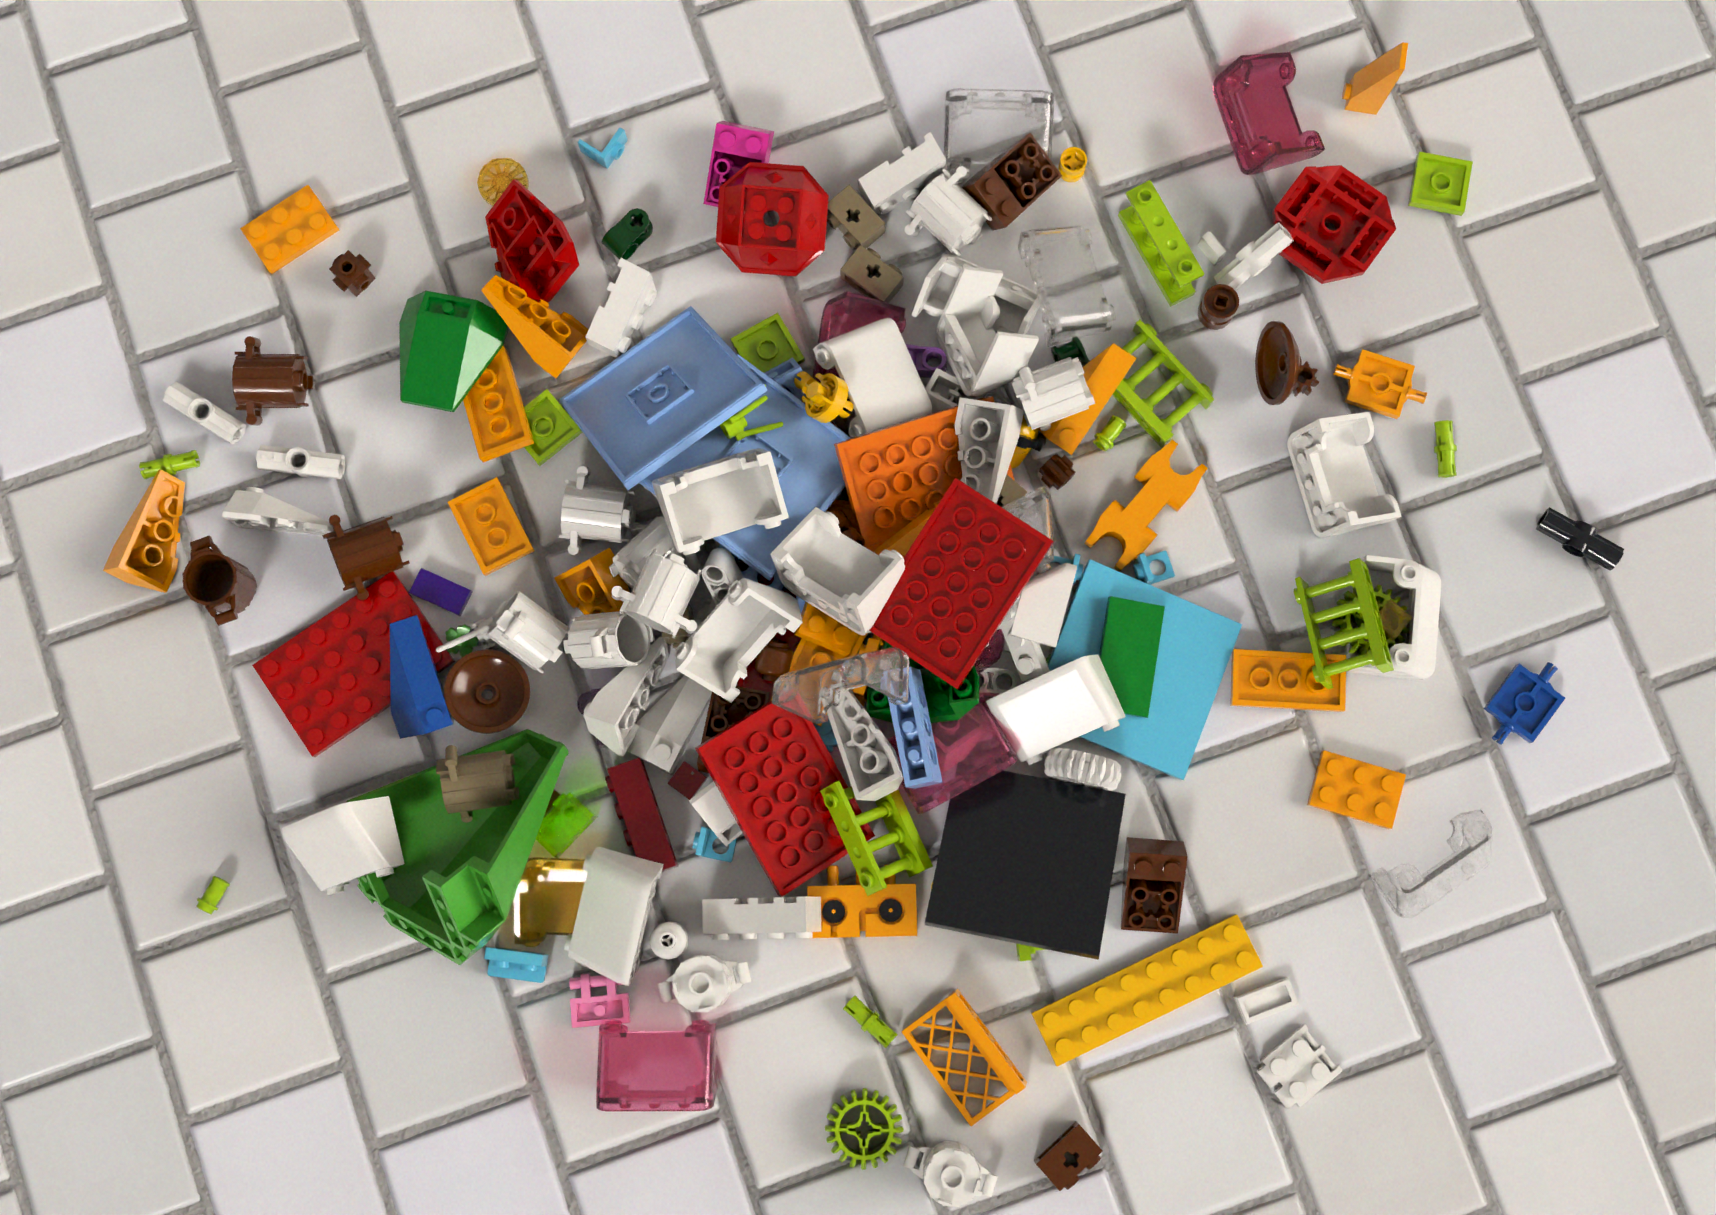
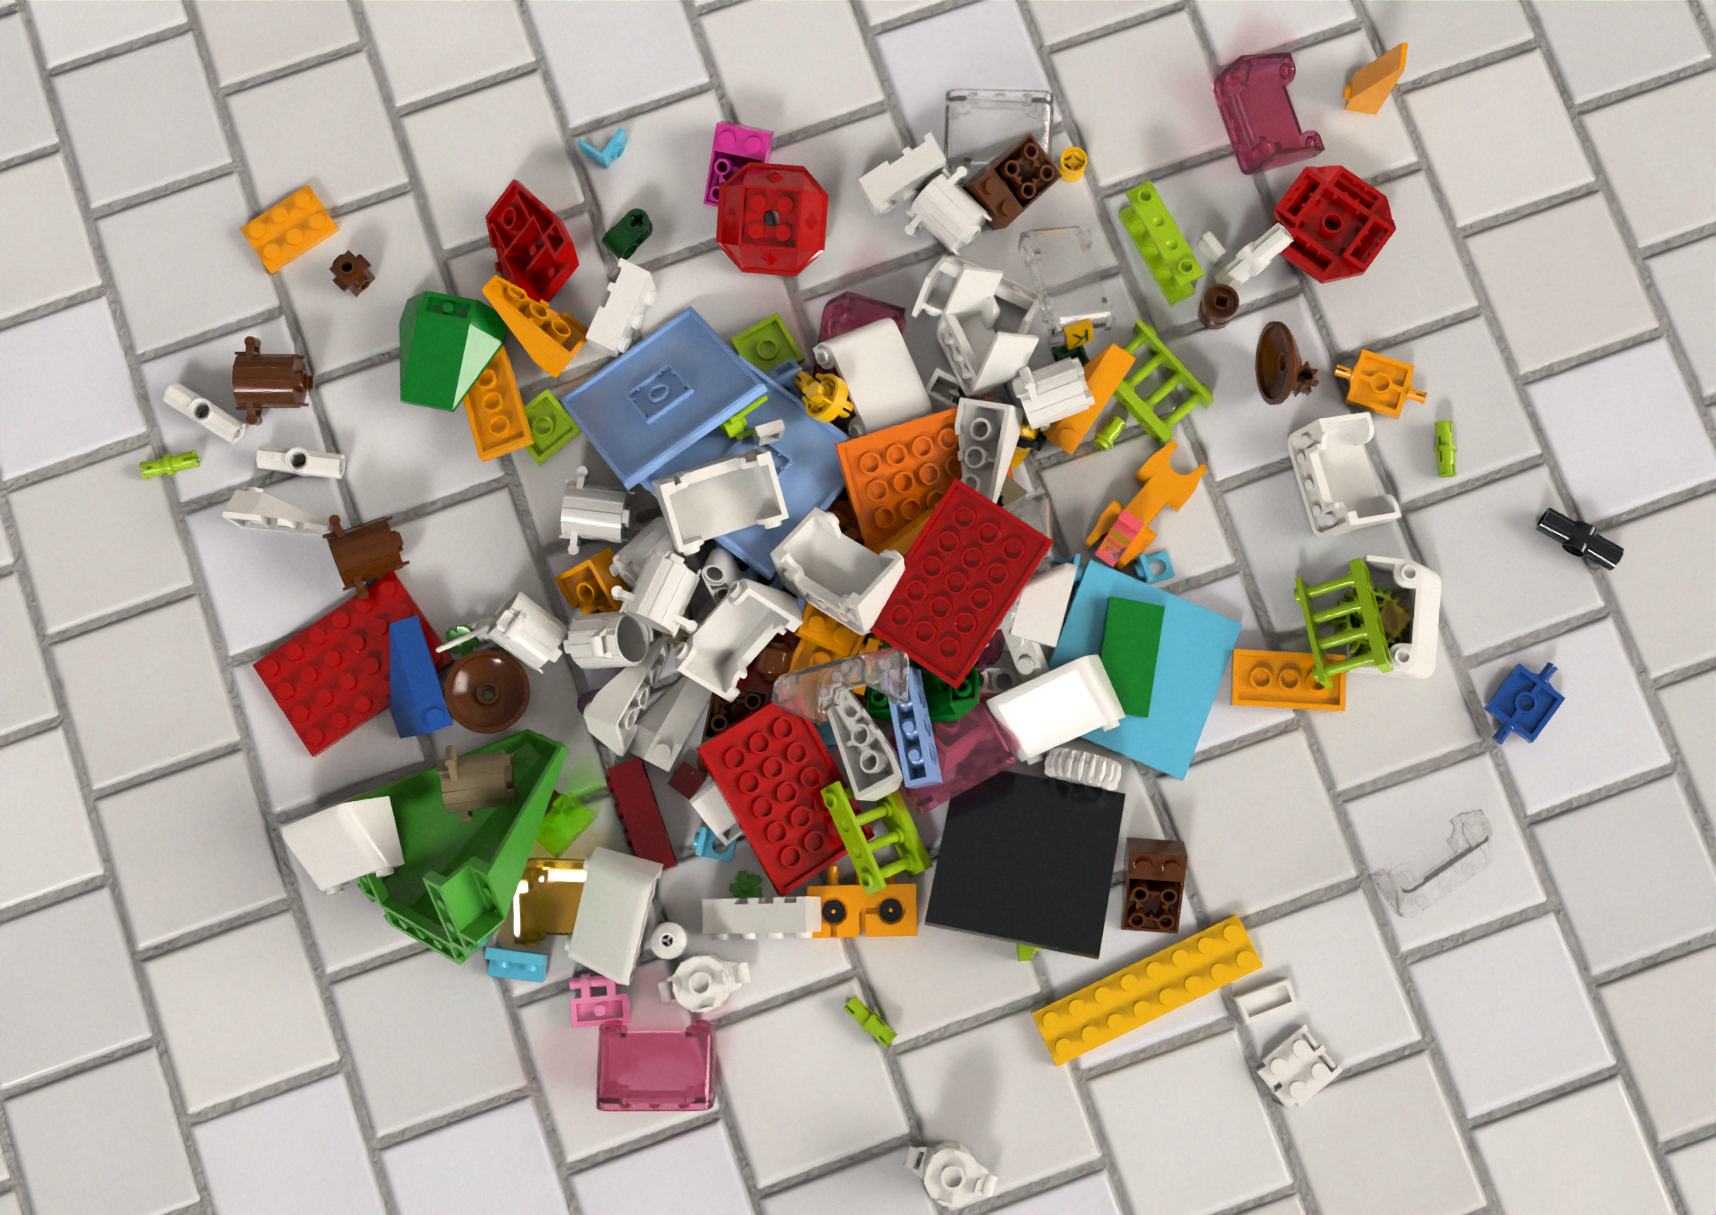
(149, 541): light orange wedge -> none
(212, 895): lime pin -> none
(217, 581): reddish brown container -> none
(440, 592): dark purple tile -> none
(491, 526): light orange plate -> none
(501, 180): clear yellow wheel -> none
(746, 885): none -> bright green plant
(768, 432): none -> white tile
(850, 205): dark tan brick -> none
(850, 1128): lime gear -> none
(866, 262): dark tan brick -> none
(921, 355): medium lavender piece -> none
(984, 1042): light orange fence -> none
(1052, 1159): reddish brown brick -> none
(1057, 471): reddish brown gear -> none
(1078, 333): none -> yellow tile
(1119, 538): none -> coral leg
(1356, 789): light orange plate -> none
(1440, 183): lime plate -> none

